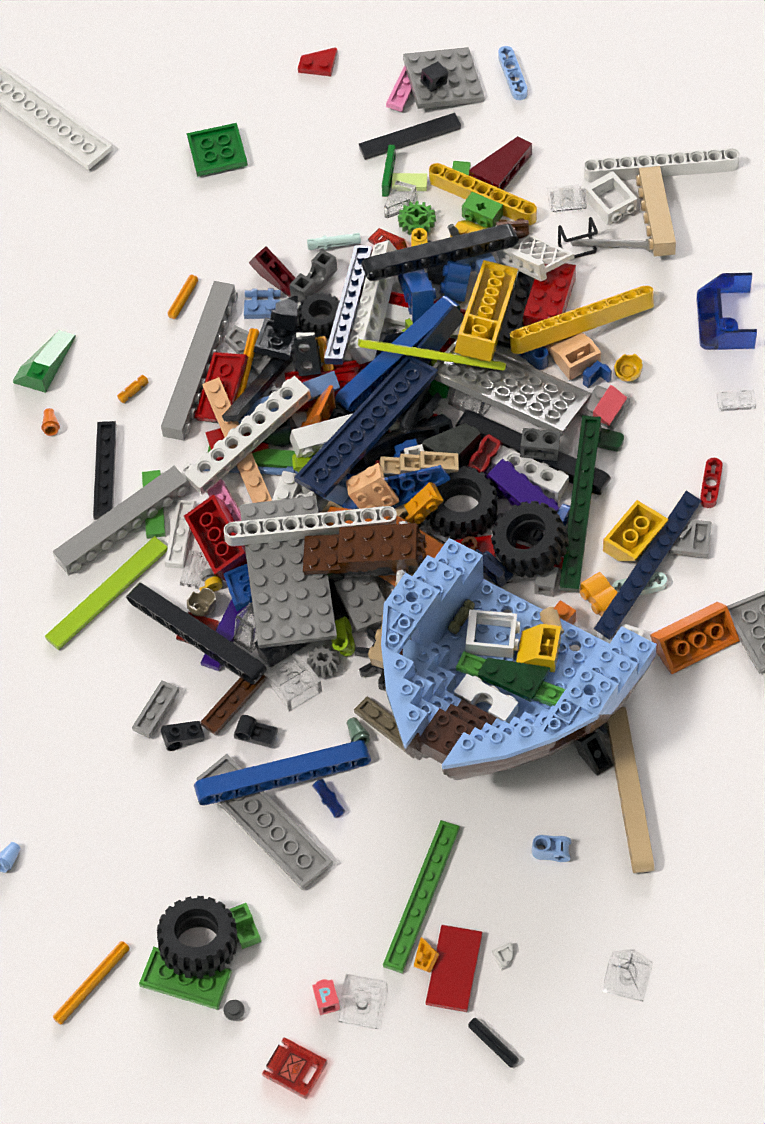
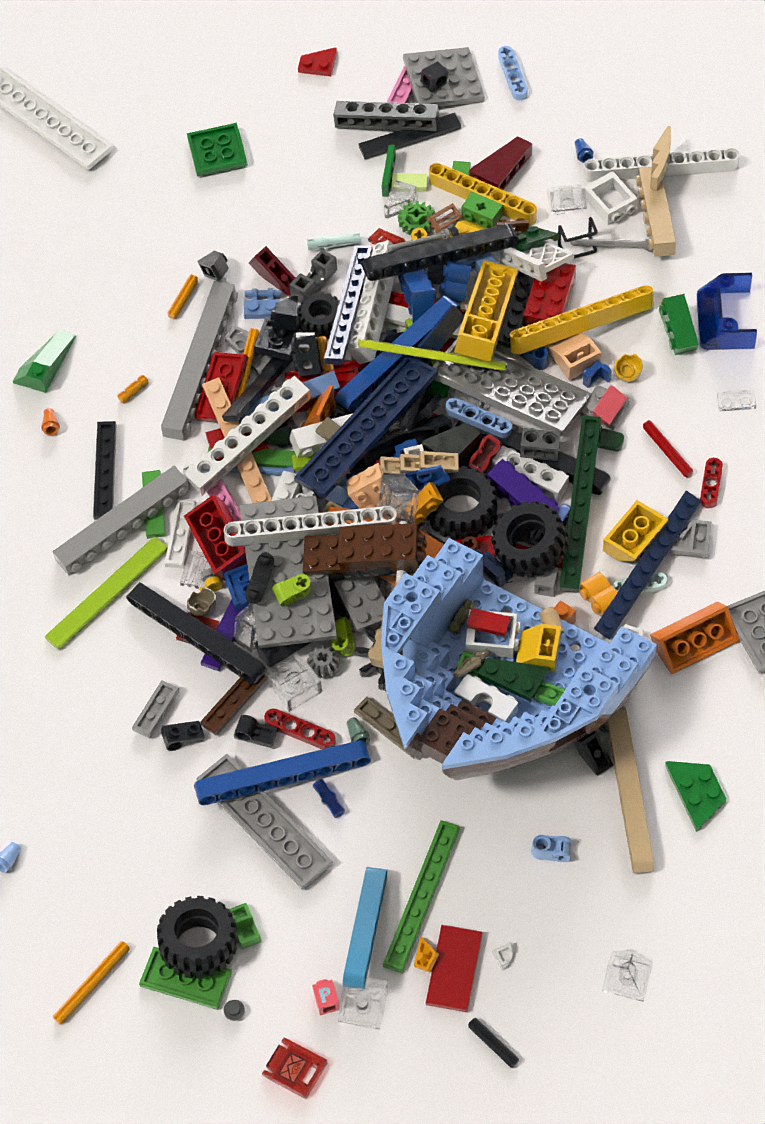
(214, 265): none -> black slope
(259, 578): none -> black piece
(291, 590): none -> lime piece
(302, 725): none -> red beam
(327, 428): none -> dark tan tile
(365, 928): none -> dark azure beam
(386, 115): none -> dark grey brick
(400, 494): none -> clear slope
(435, 224): none -> nougat tile
(444, 233): none -> light grey piece
(471, 664): none -> dark tan piece
(477, 419): none -> light blue beam
(488, 622): none -> red tile
(534, 238): none -> dark green wing
(583, 150): none -> blue cone
(660, 158): none -> tan slope
(667, 448): none -> red axle
(678, 324): none -> green wedge
(697, 790): none -> green wing

